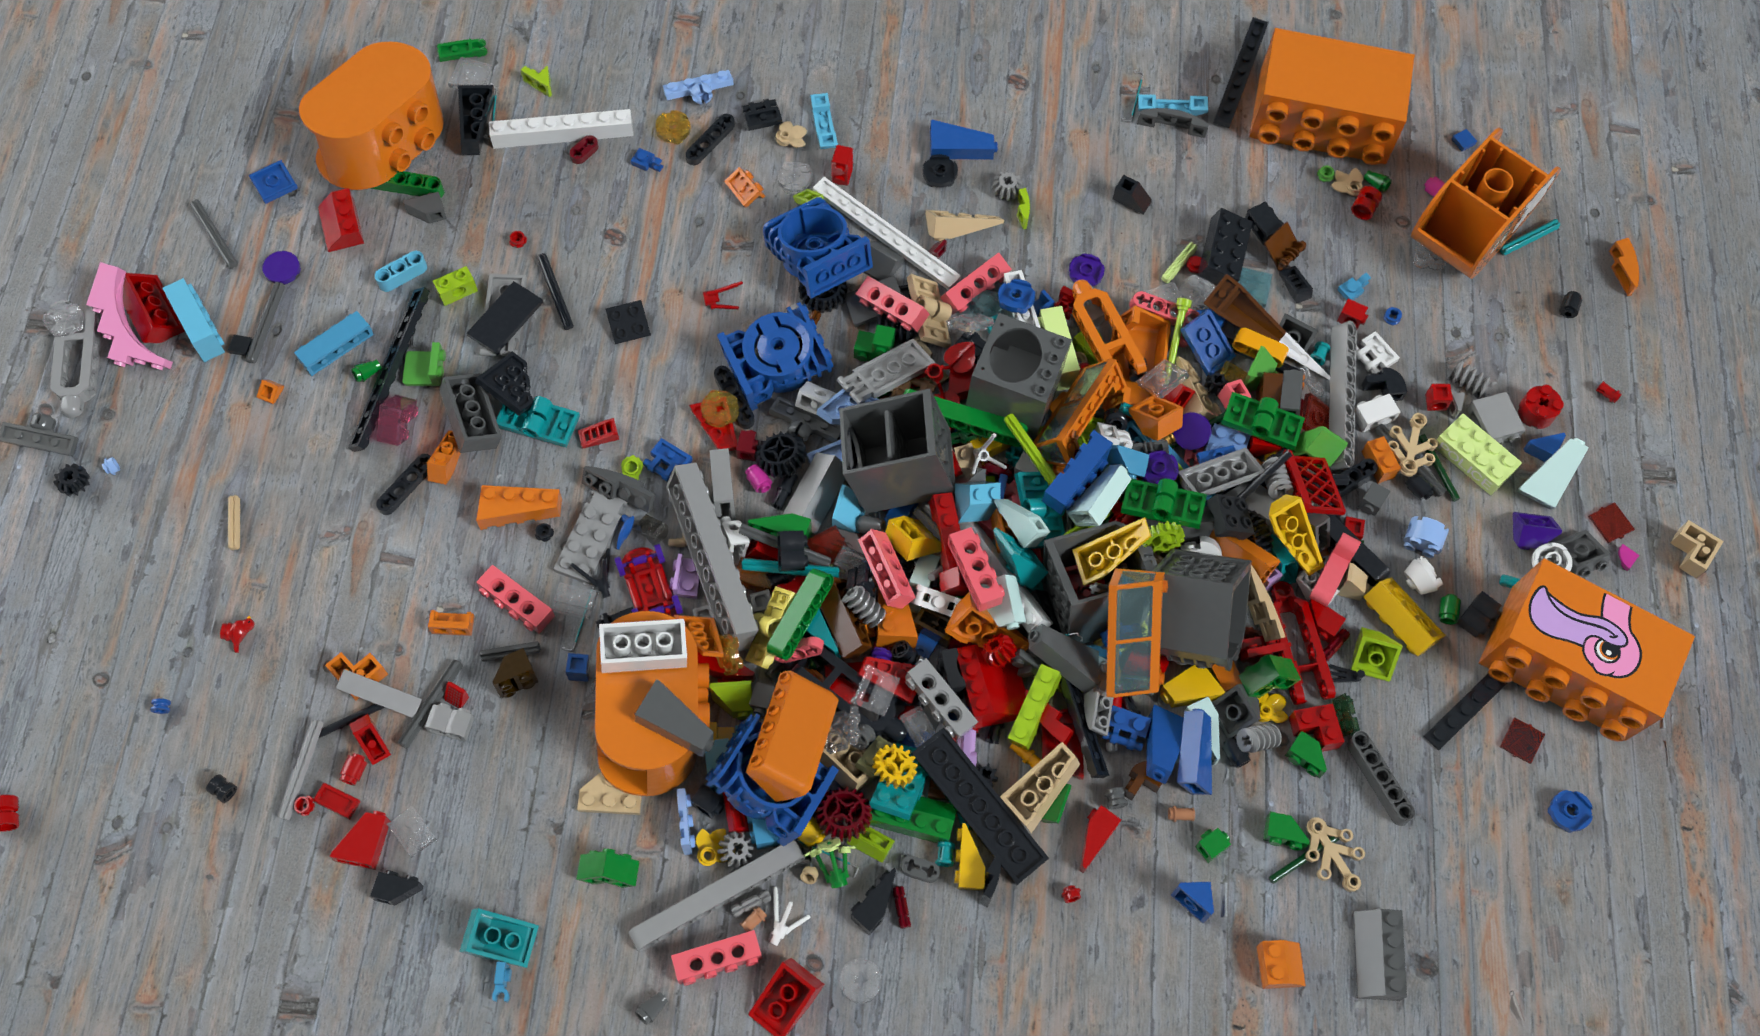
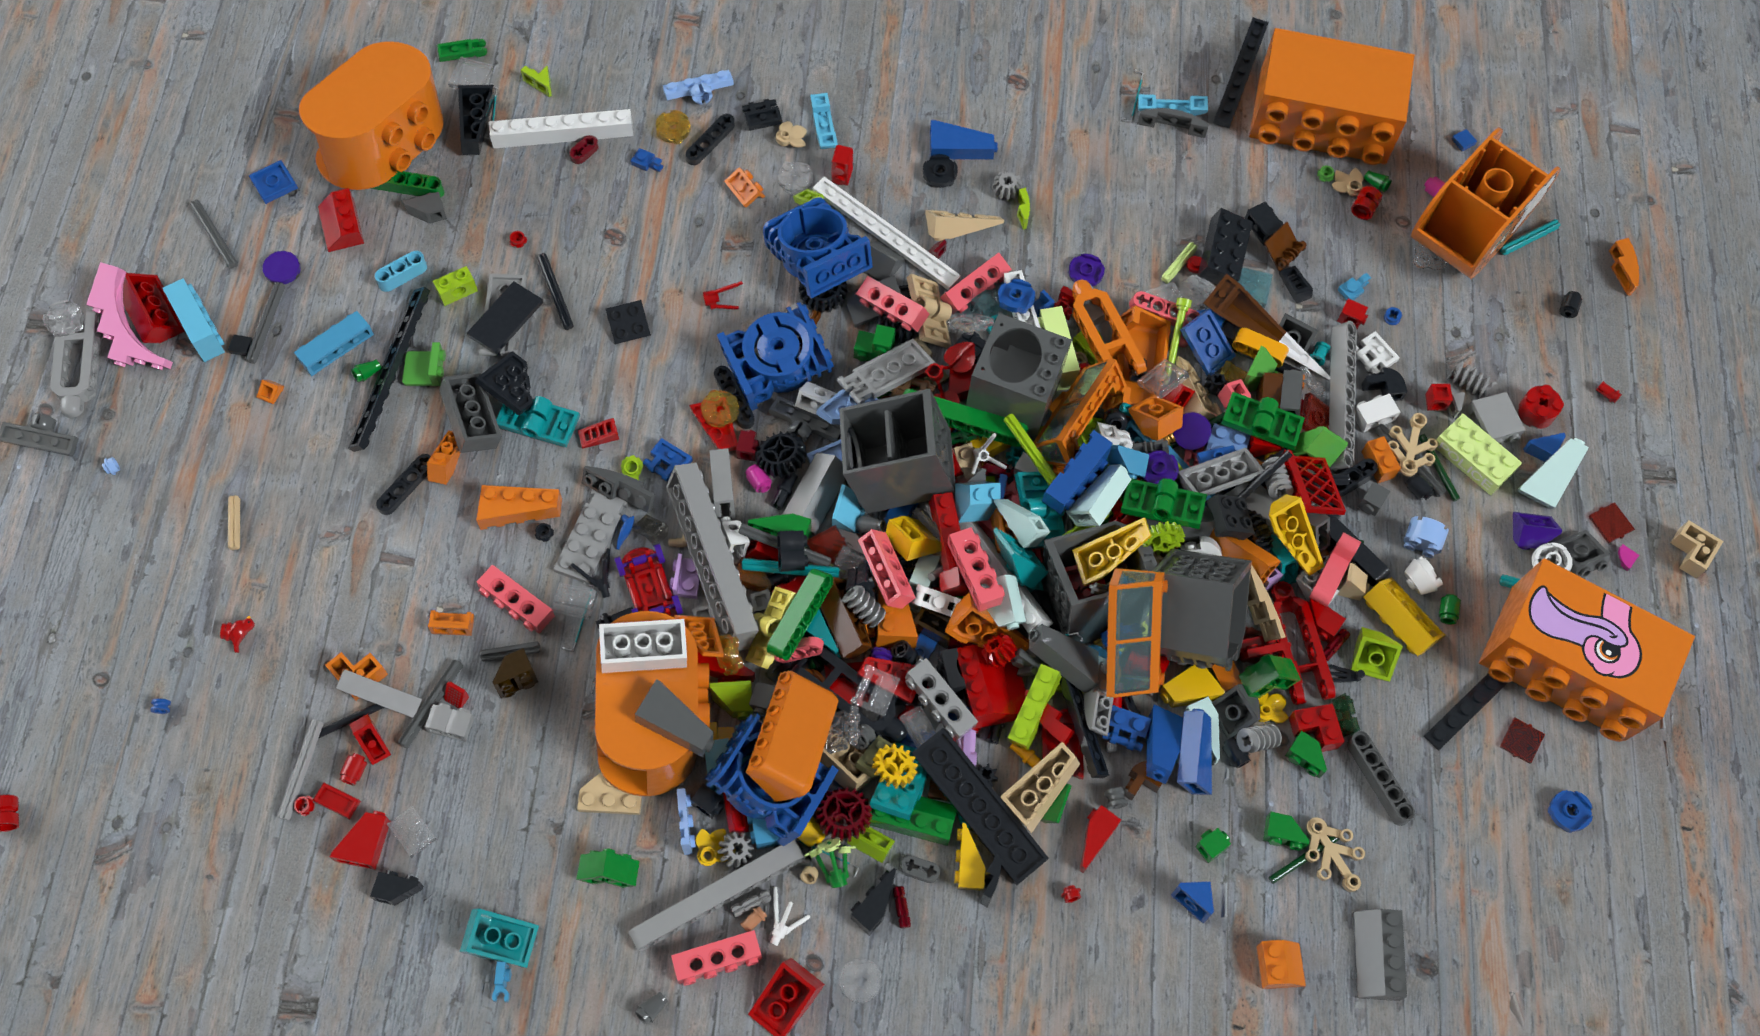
(71, 479): black gear -> none
(221, 788): black wheel -> none
(394, 419): clear pink brick -> none
(577, 667): blue panel -> none
(945, 854): teal bush -> none
(1132, 194): black slope -> none
(1181, 814): nougat pin -> none
(1355, 525): red plate -> none
(1479, 614): black brick -> none

